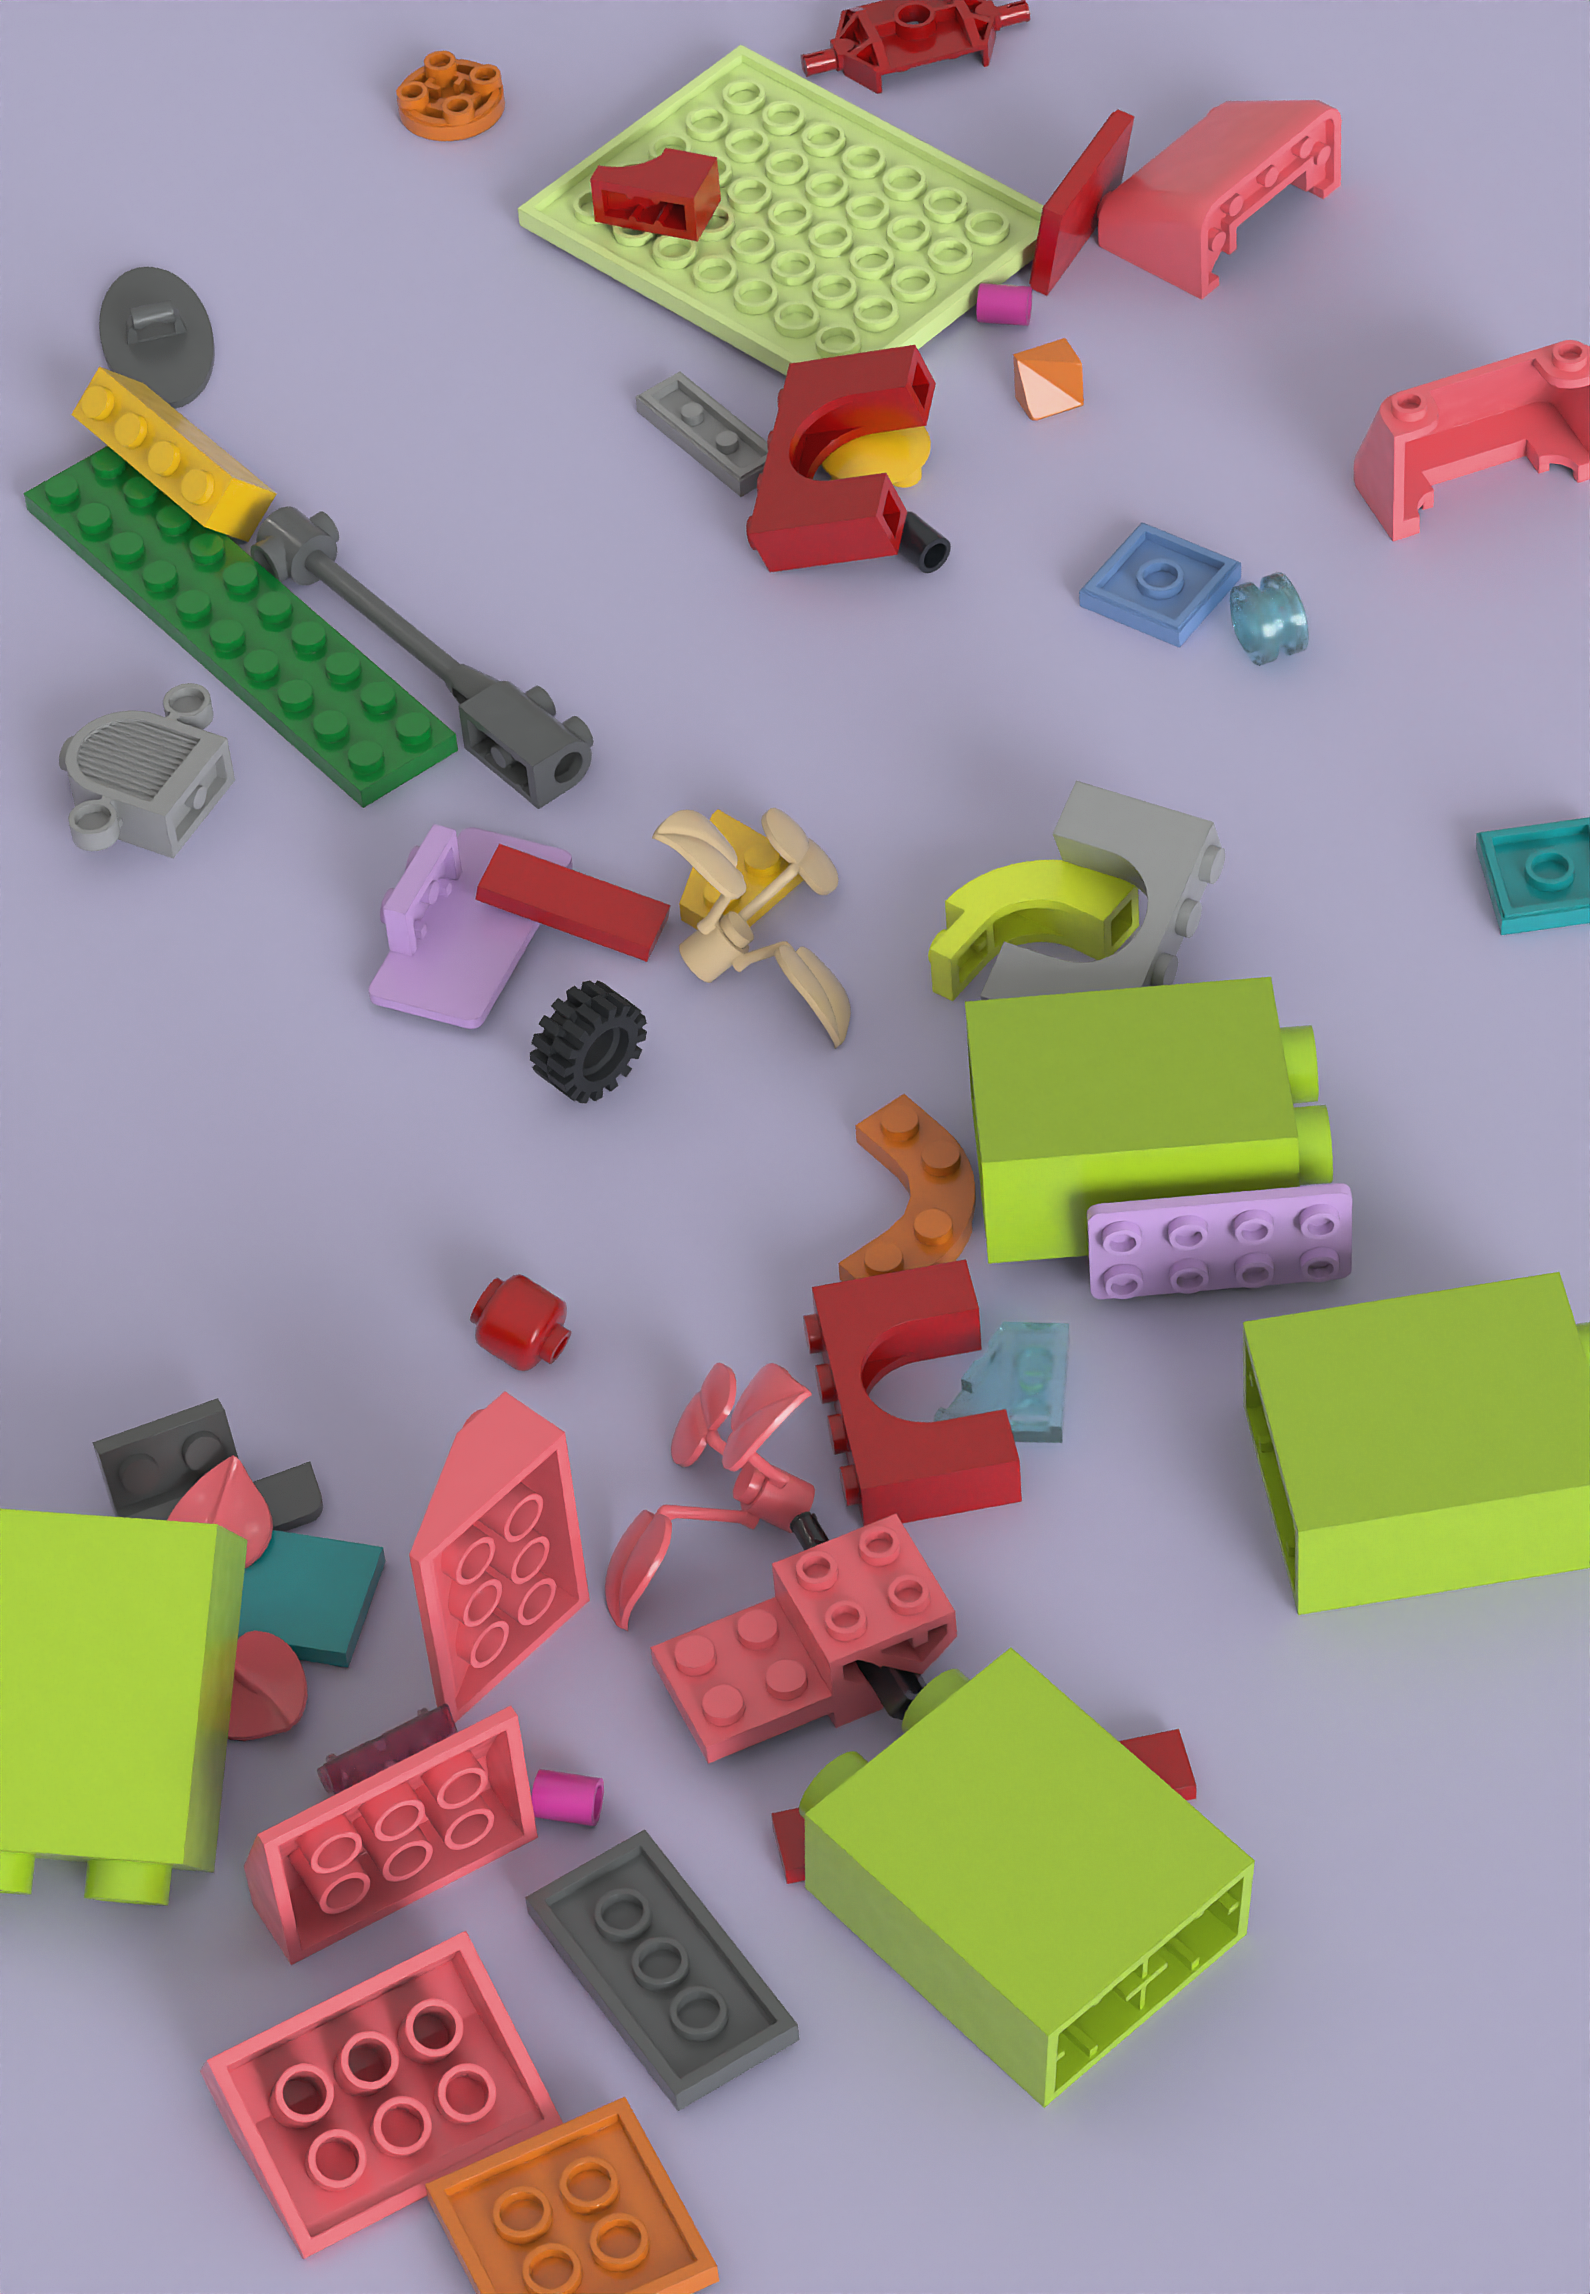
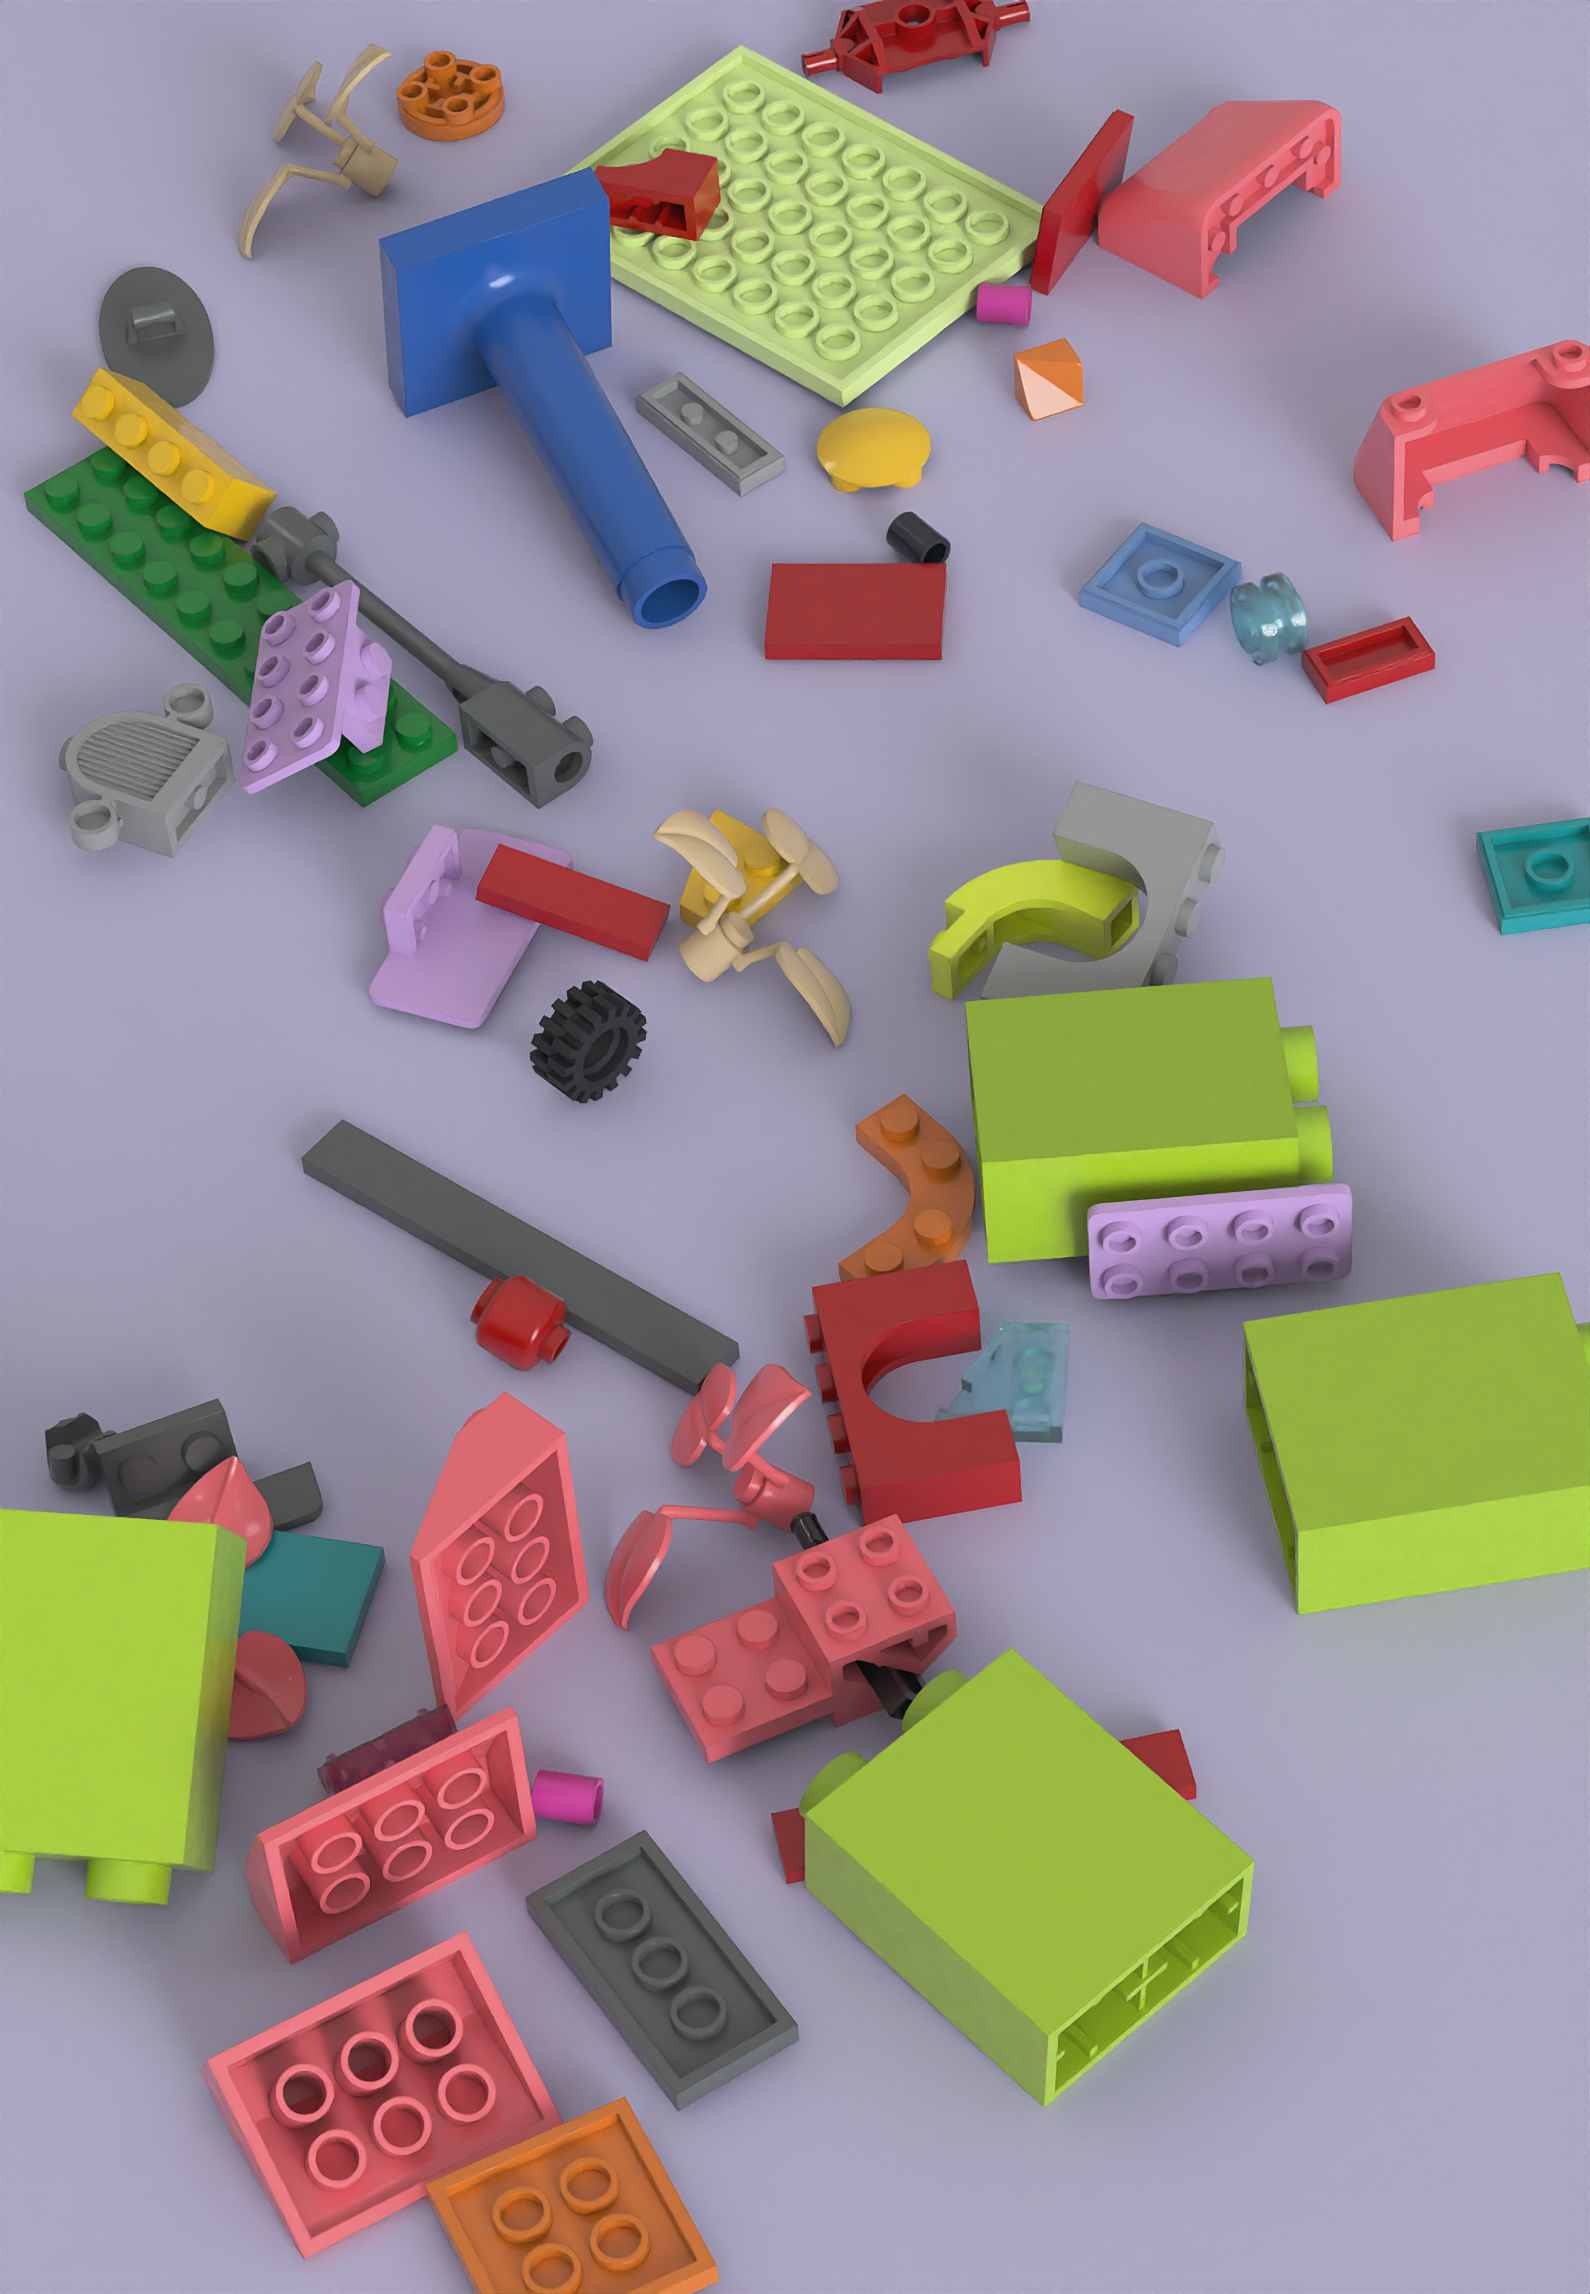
(72, 1452): none -> dark grey arm
(312, 684): none -> lavender bracket
(357, 158): none -> tan plant
(504, 1246): none -> dark grey tile
(517, 304): none -> blue piece
(820, 409): red arch -> none
(856, 611): none -> red tile
(1368, 660): none -> red tile

